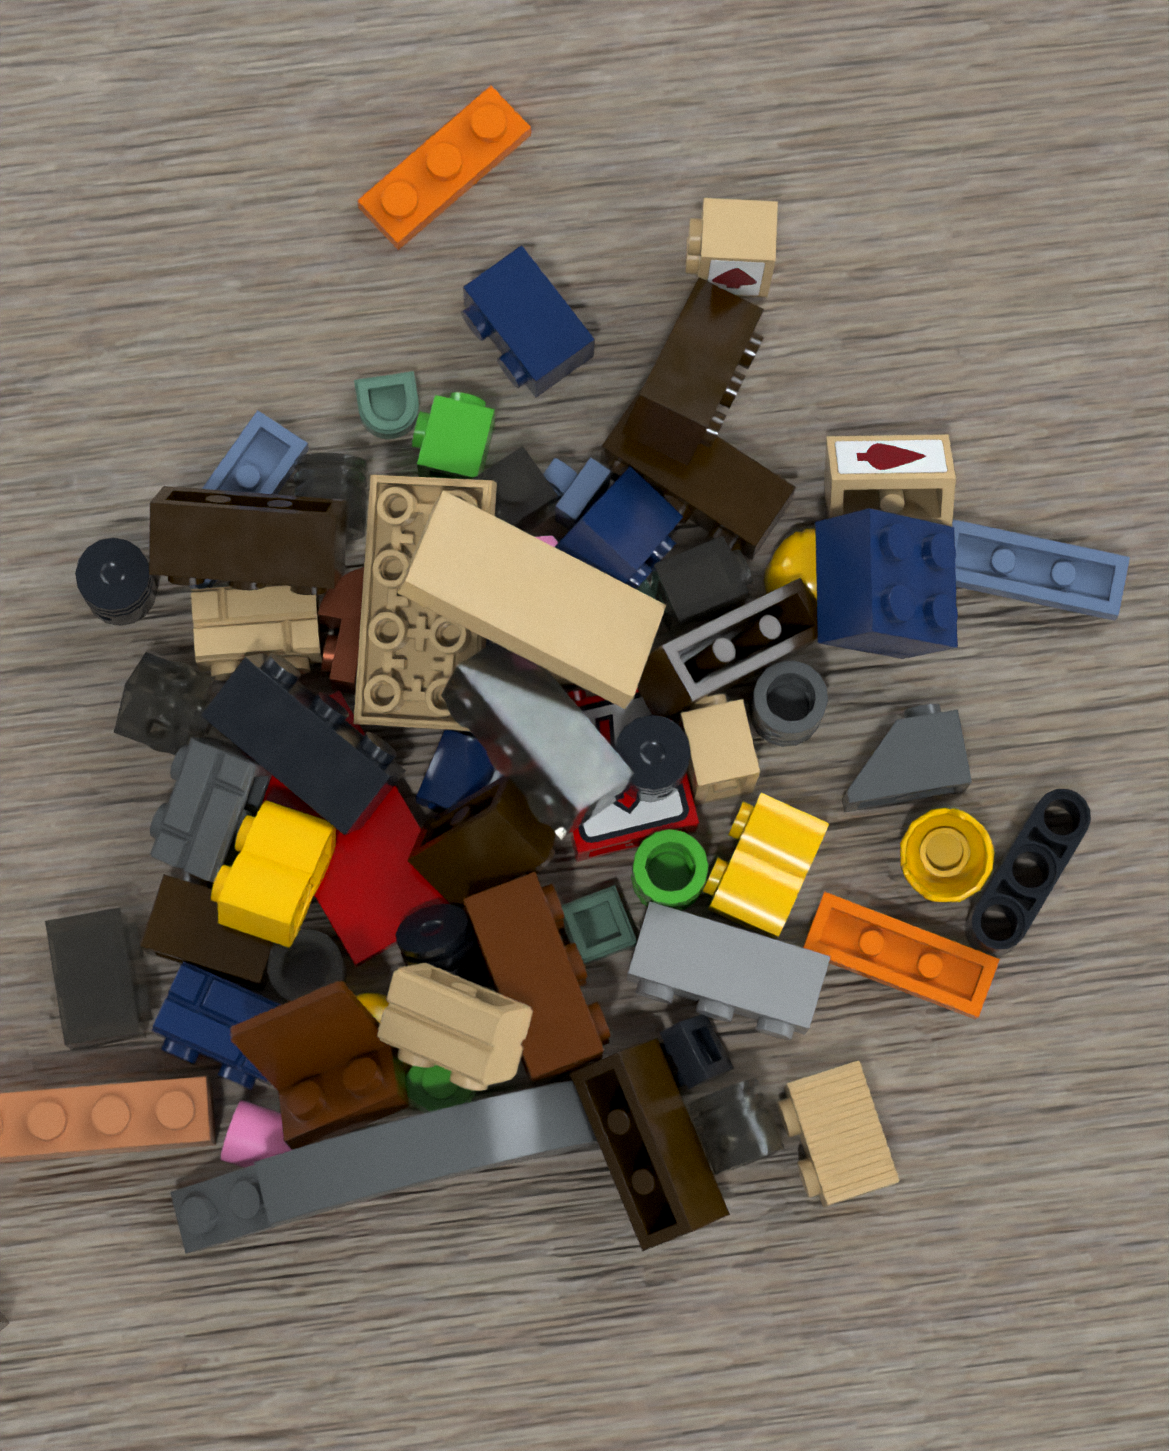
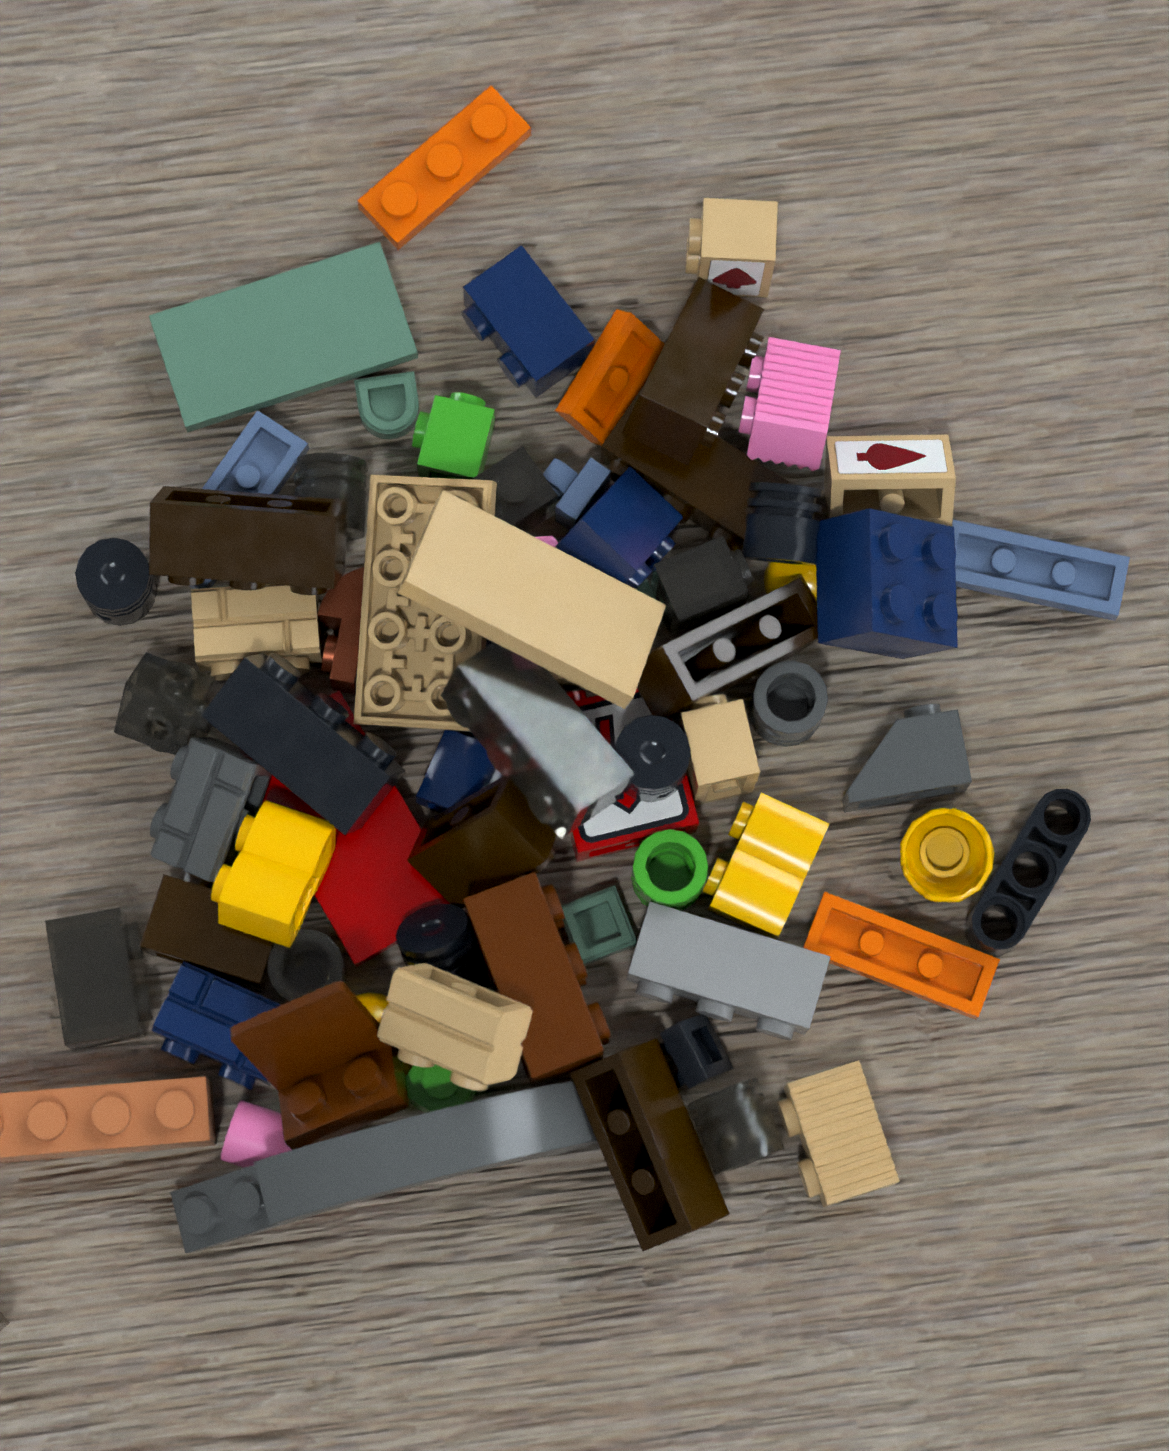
(283, 337): none -> sand green tile
(610, 377): none -> orange plate
(782, 523): none -> black piece
(792, 403): none -> bright pink brick

